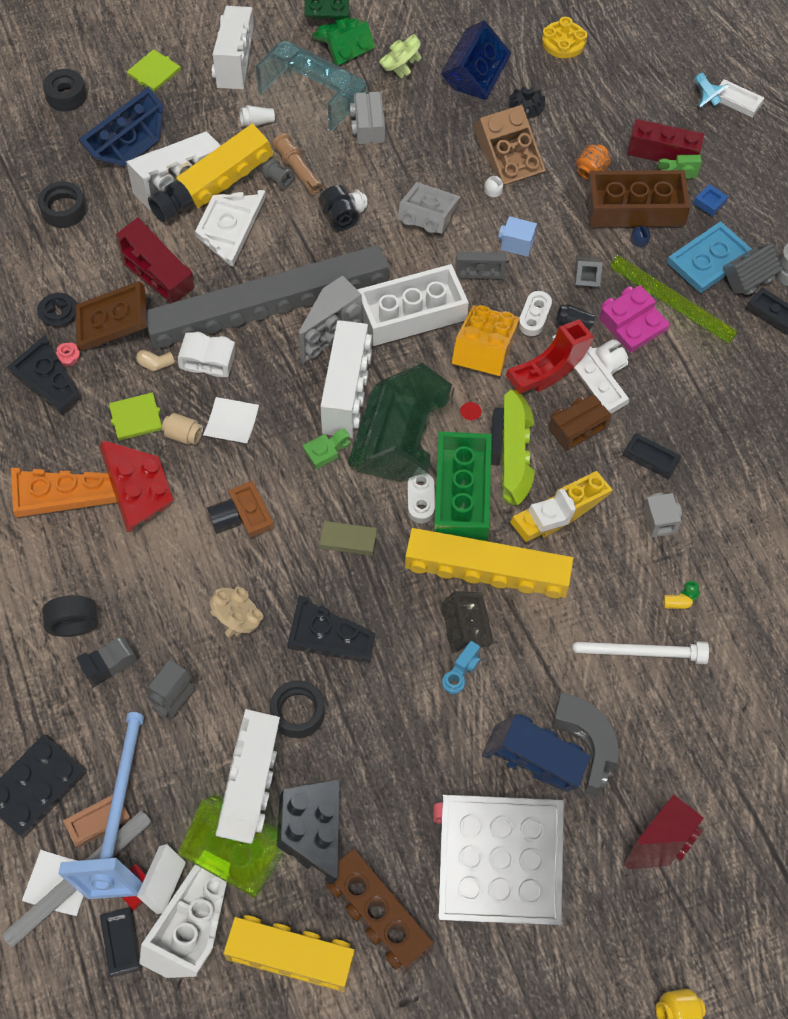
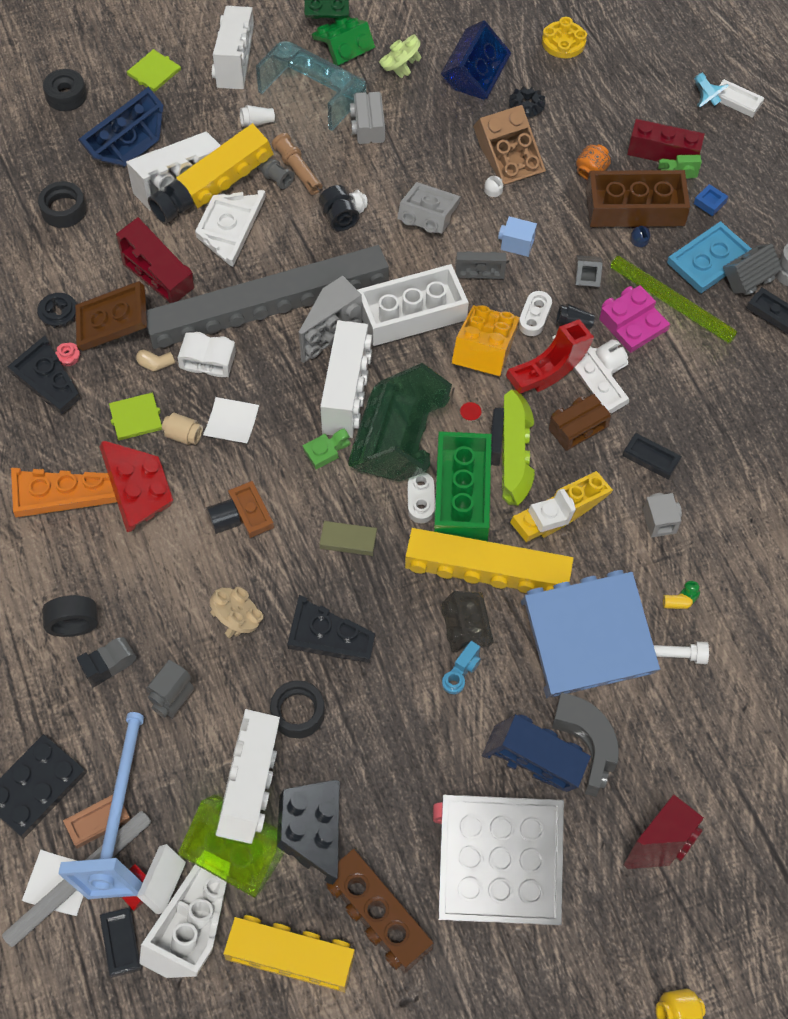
(590, 633): none -> medium blue panel

